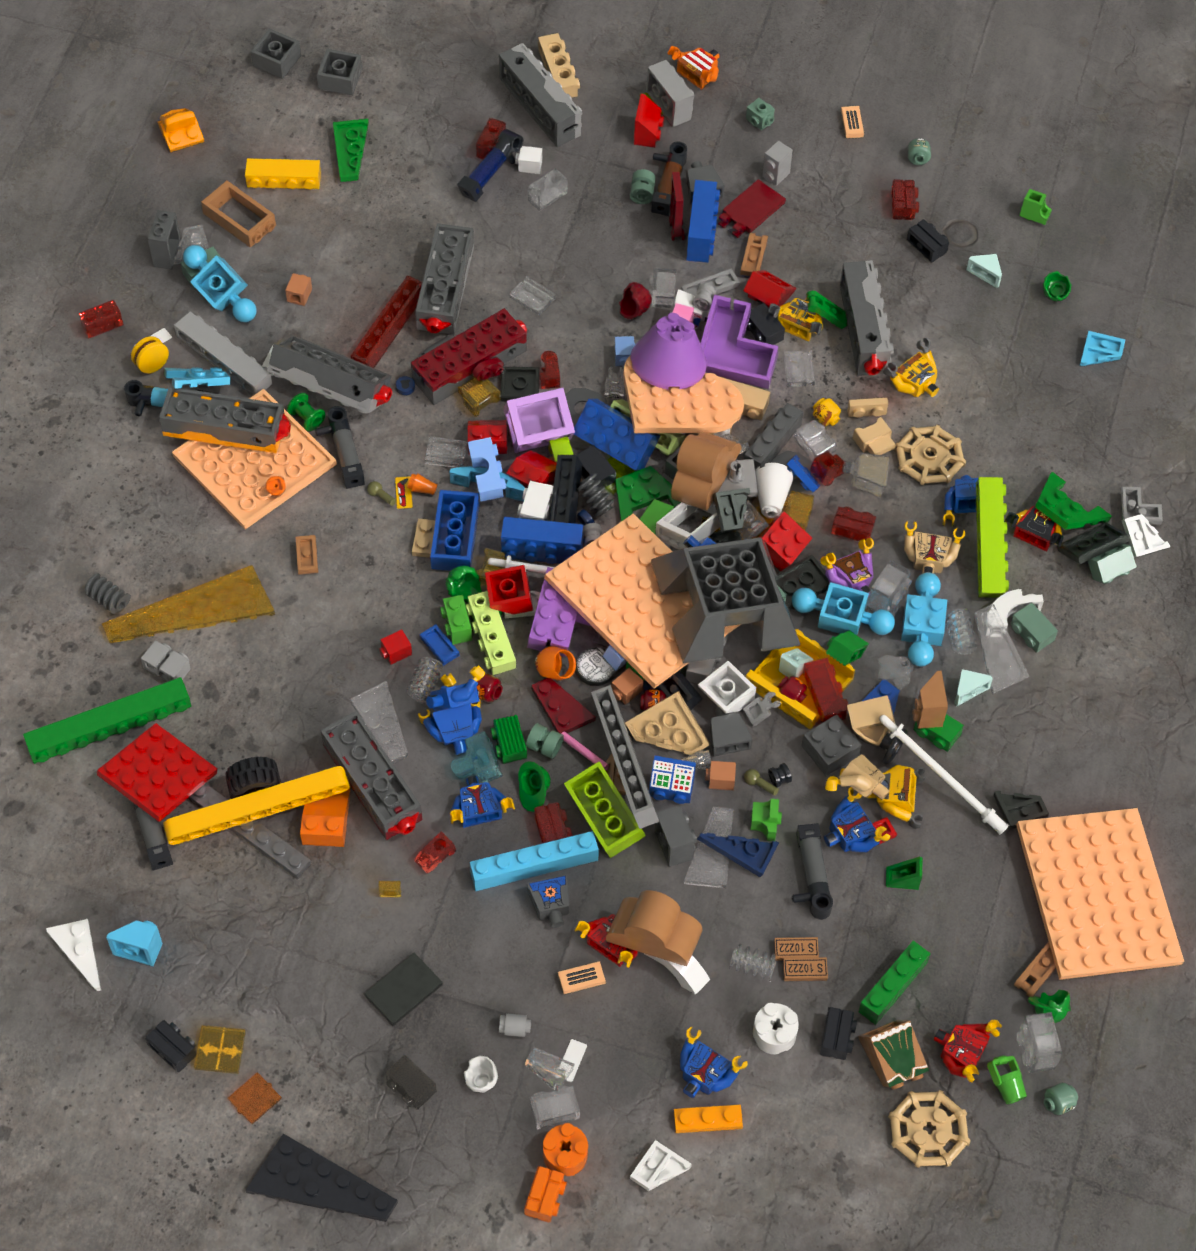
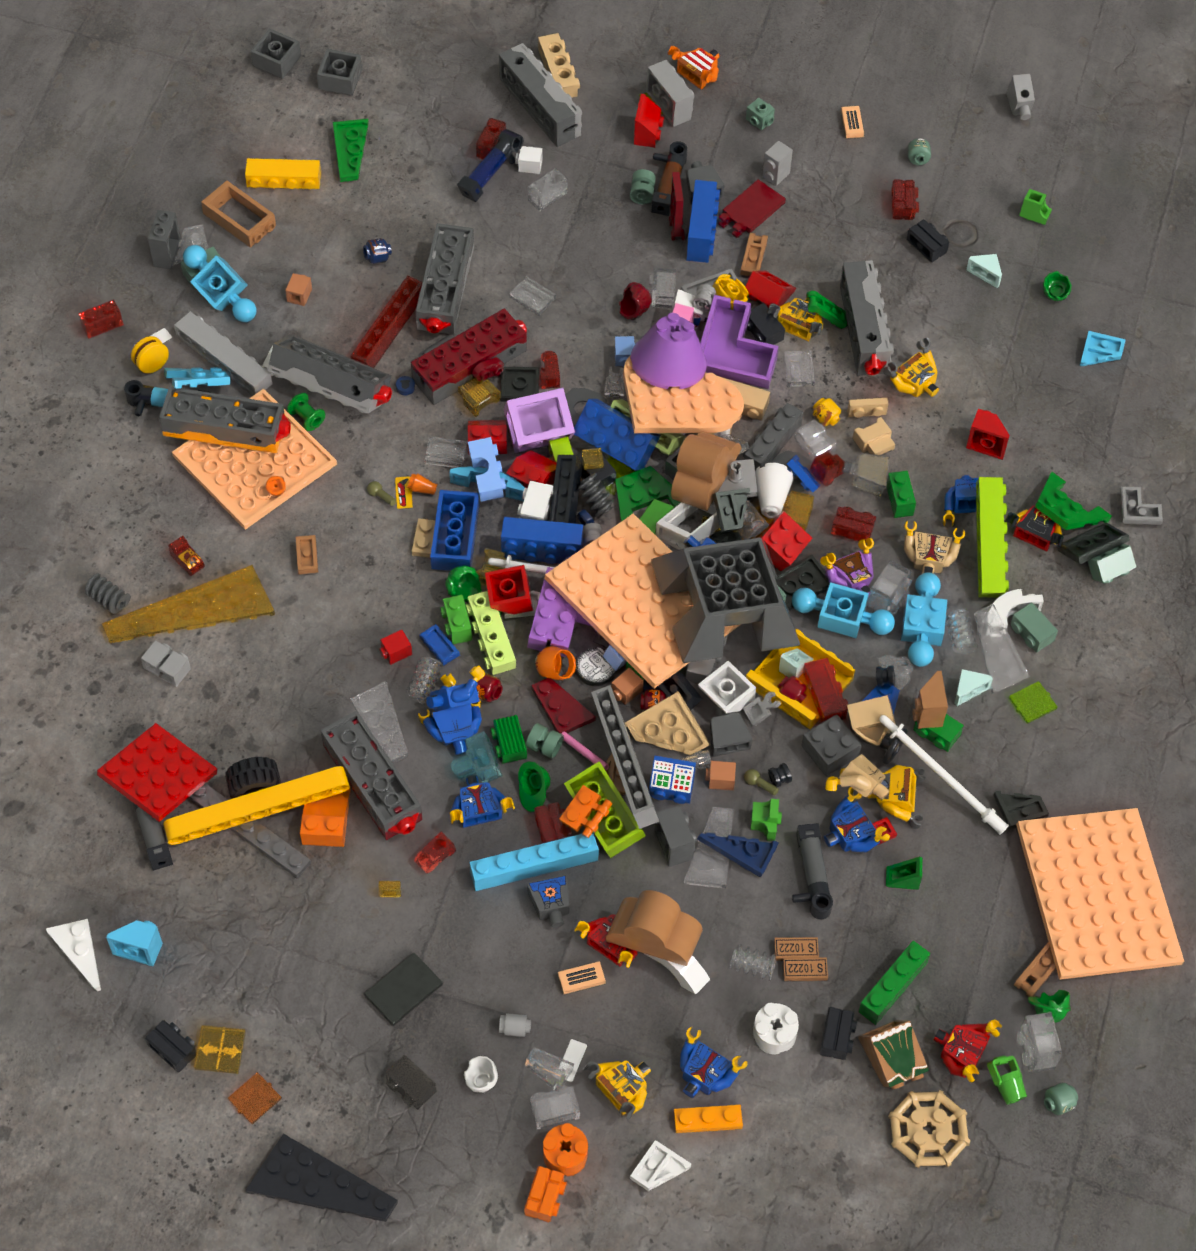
(107, 720): green brick -> none
(180, 129): light orange piece -> none
(186, 556): none -> clear red leg
(345, 446): piece -> none
(377, 251): none -> dark blue head
(581, 807): none -> orange plate
(592, 458): none -> clear yellow tile
(621, 1084): none -> torso
(731, 289): none -> yellow cylinder
(846, 647): green brick -> none
(885, 676): none -> black wheel
(901, 494): none -> green brick
(927, 463): tan plate -> none
(988, 435): none -> red slope
(1021, 95): none -> light grey torso
(1033, 702): none -> clear neon green piece
(1142, 536): white wing -> none

